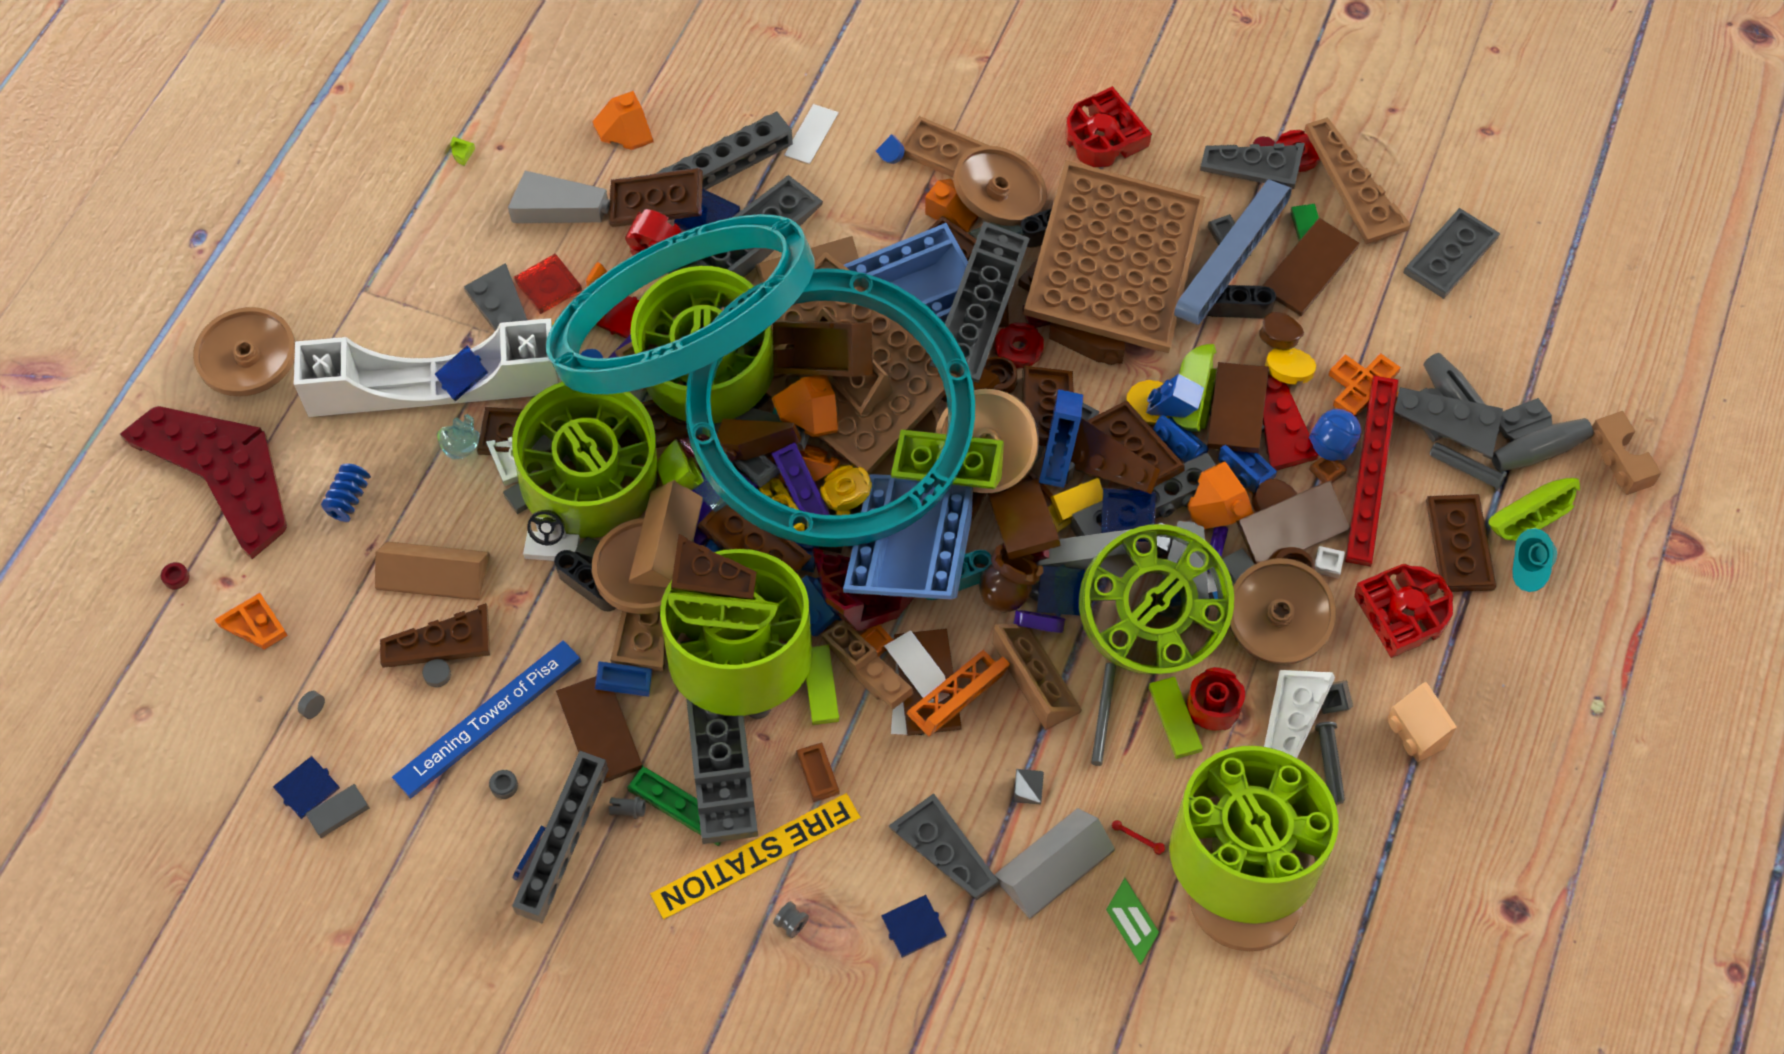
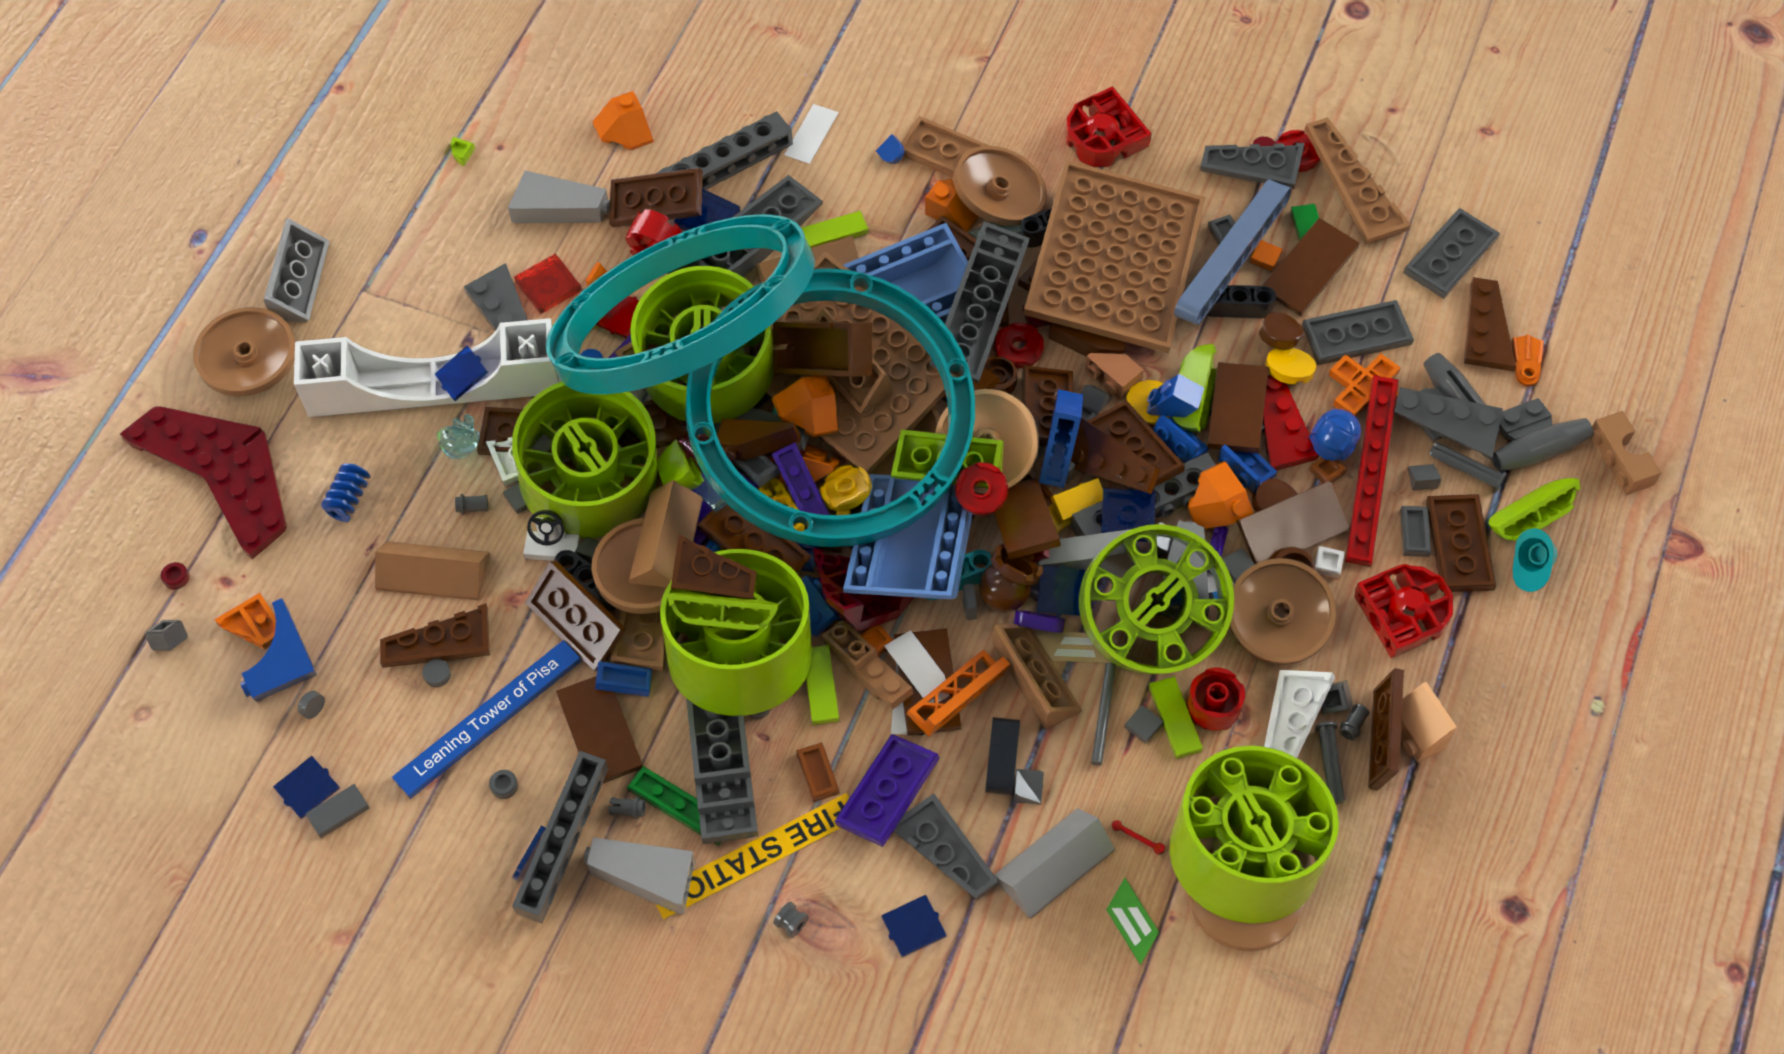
(166, 635): none -> dark grey slope
(284, 662): none -> blue arch
(295, 272): none -> light grey slope
(471, 503): none -> dark grey pin
(575, 615): none -> plate
(644, 870): none -> light grey slope
(835, 229): none -> lime tile
(887, 790): none -> dark purple tile
(969, 602): none -> dark grey tile
(985, 503): none -> red tile
(1002, 756): none -> black beam
(1070, 647): none -> tan sticker
(1095, 398): none -> dark grey slope
(1114, 372): none -> nougat slope
(1143, 724): none -> dark grey tile
(1266, 255): none -> orange tile
(1351, 727): none -> dark grey pin
(1357, 332): none -> dark grey tile
(1386, 729): none -> reddish brown tile
(1415, 531): none -> dark grey tile
(1424, 477): none -> dark grey slope
(1487, 329): none -> reddish brown wing
(1528, 358): none -> orange piece

